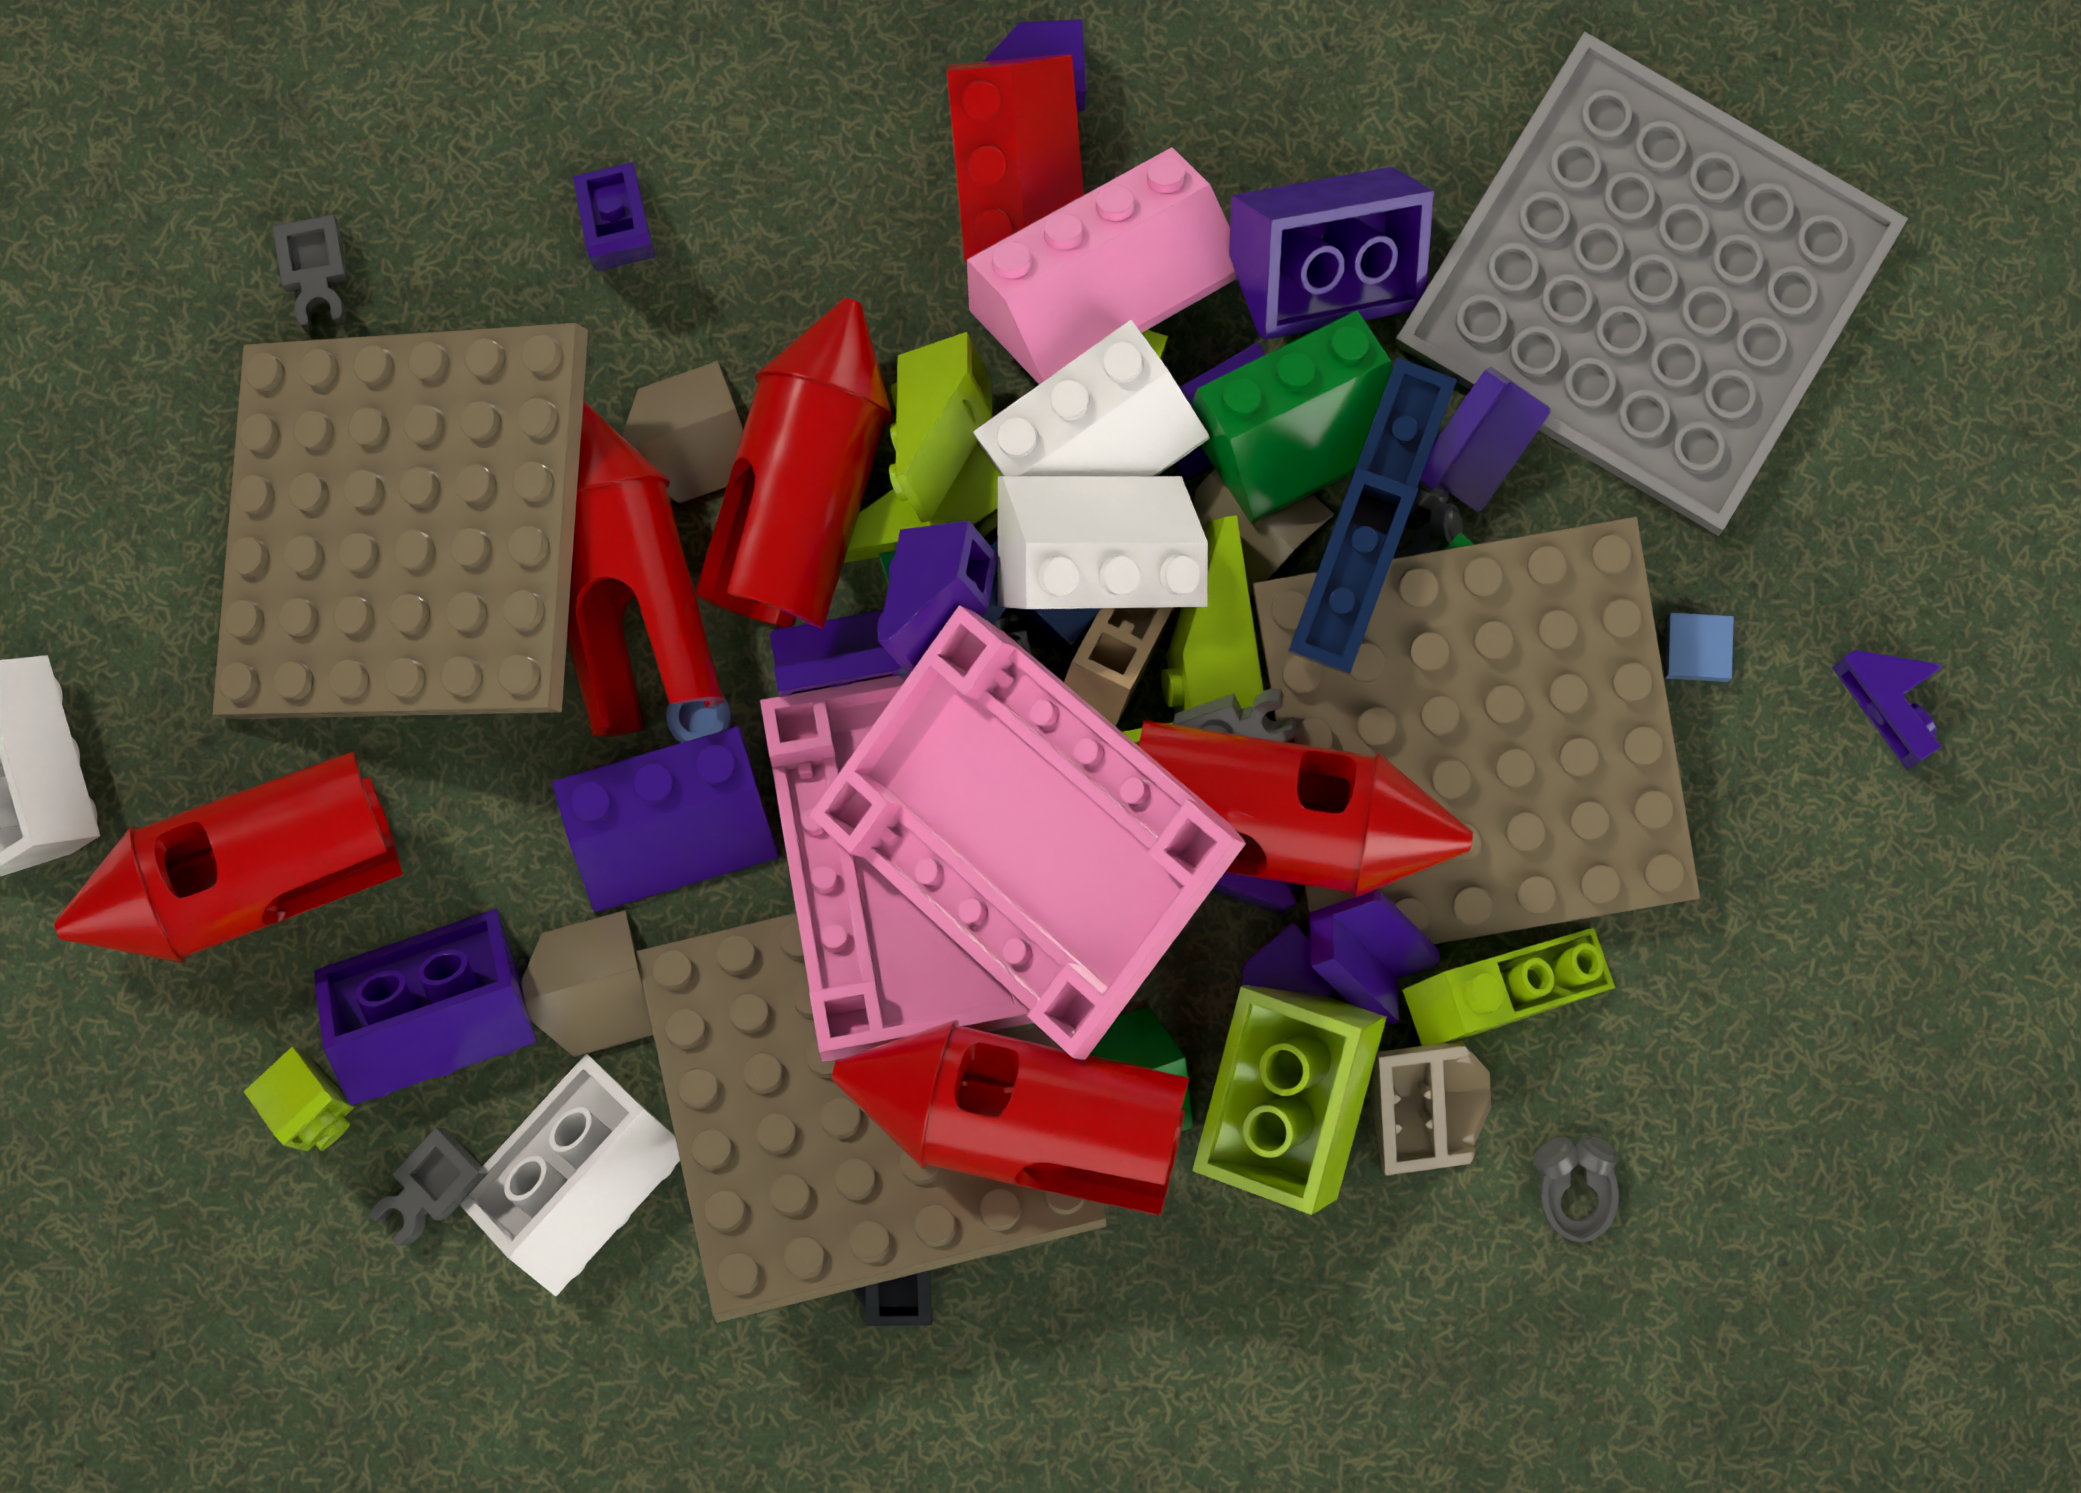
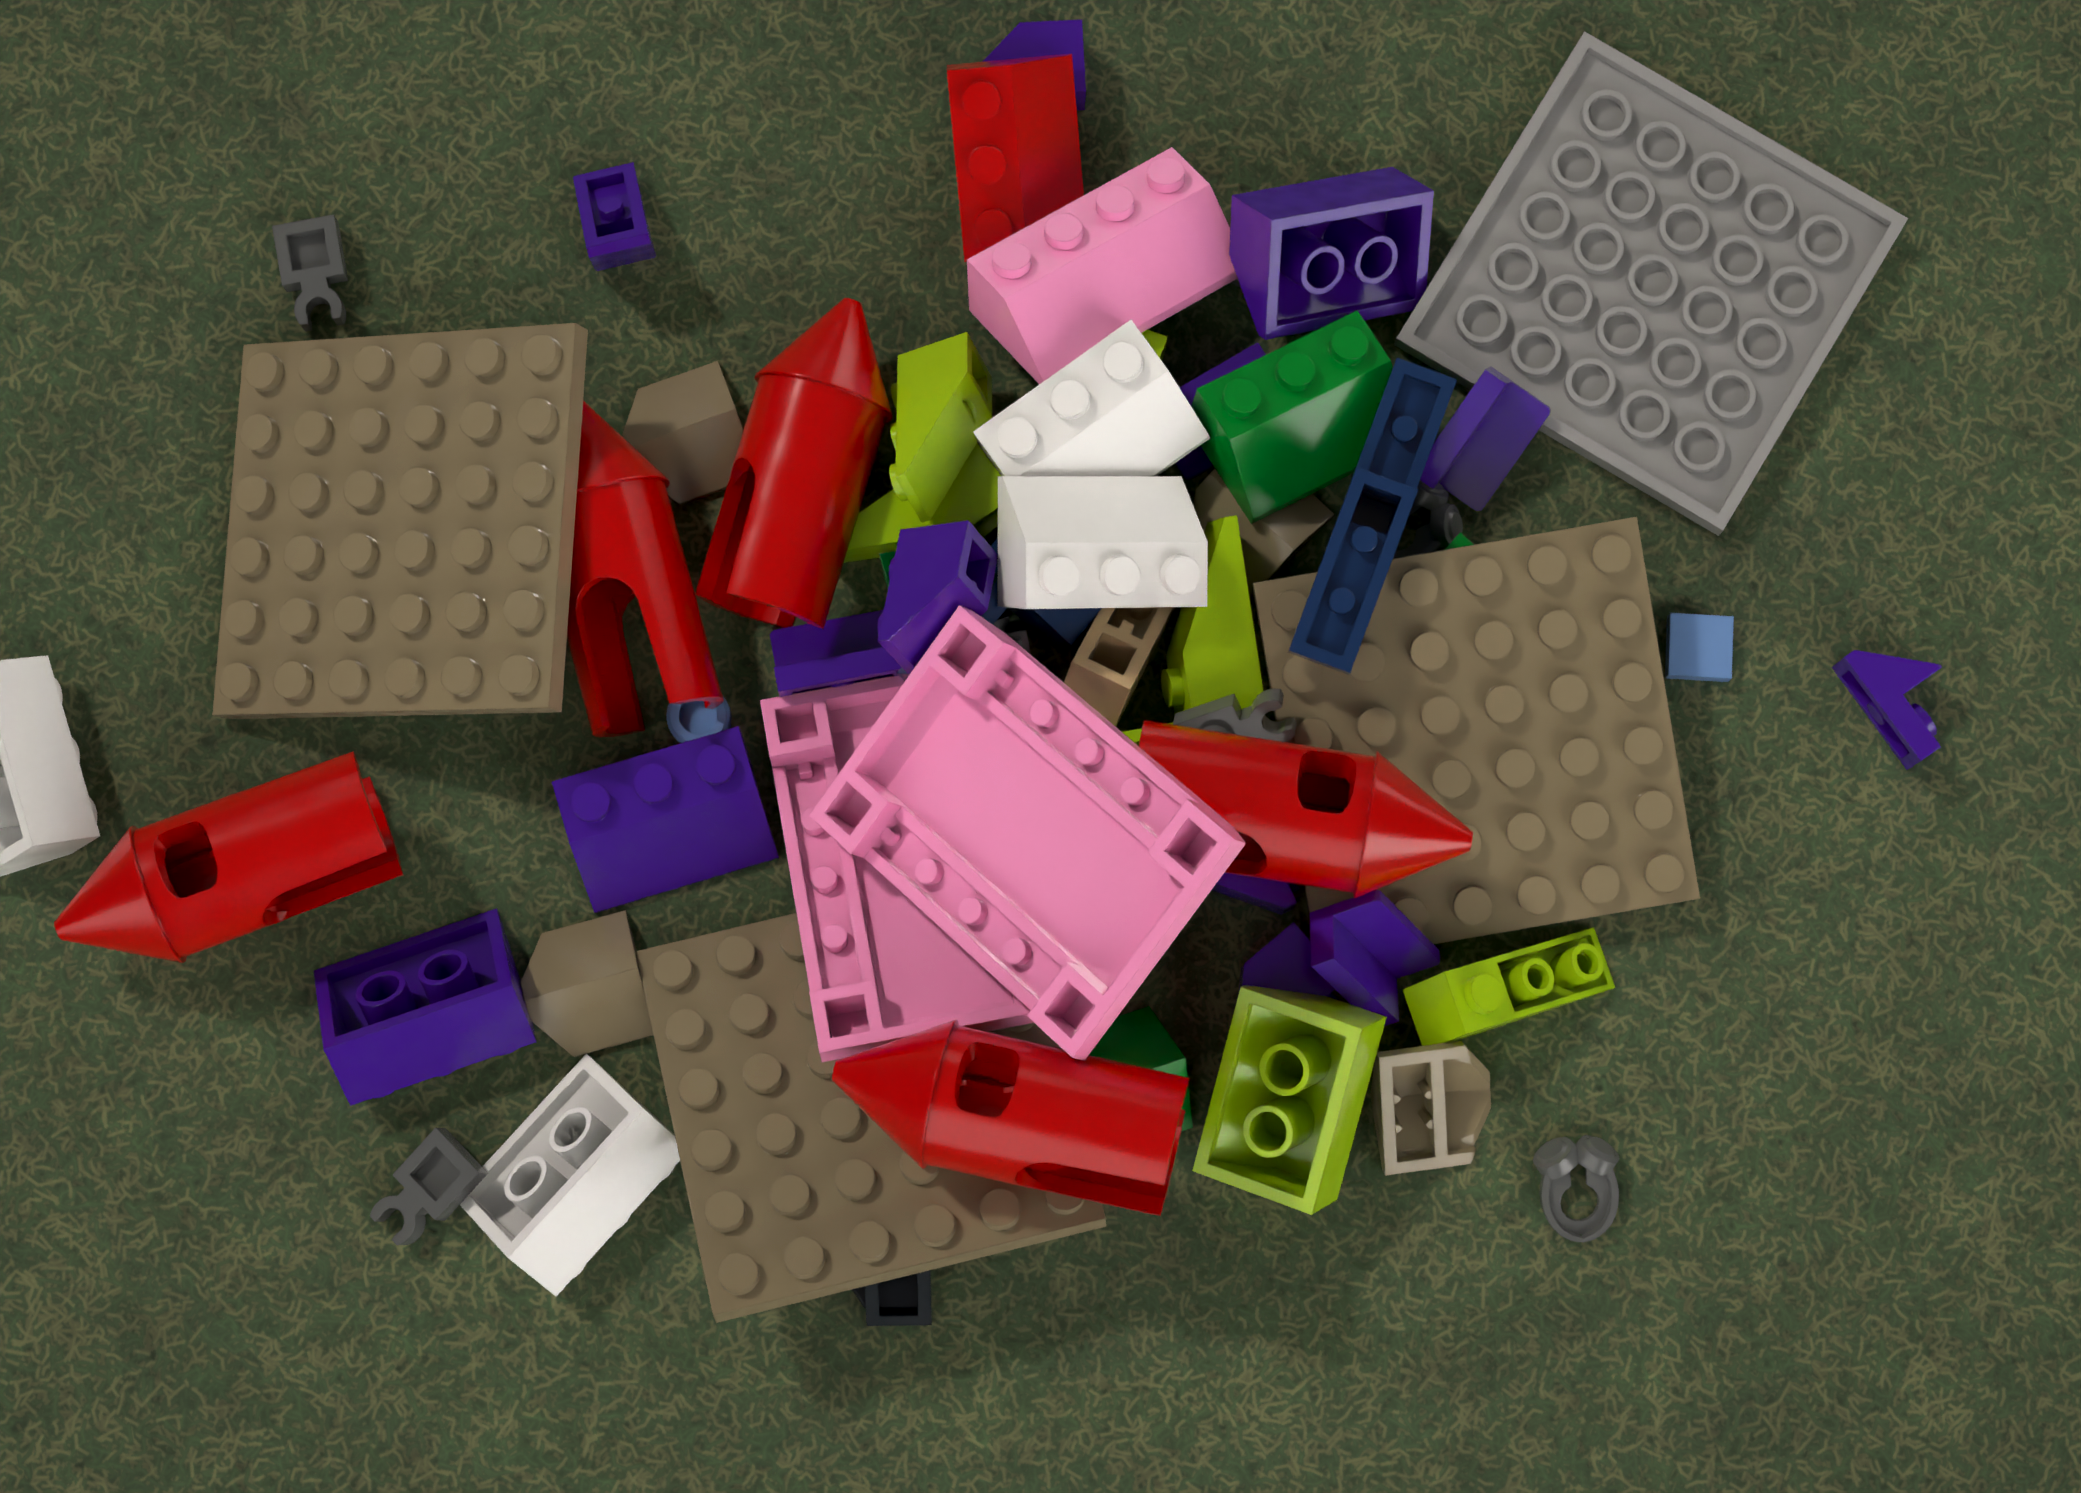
(300, 1102): lime slope -> none

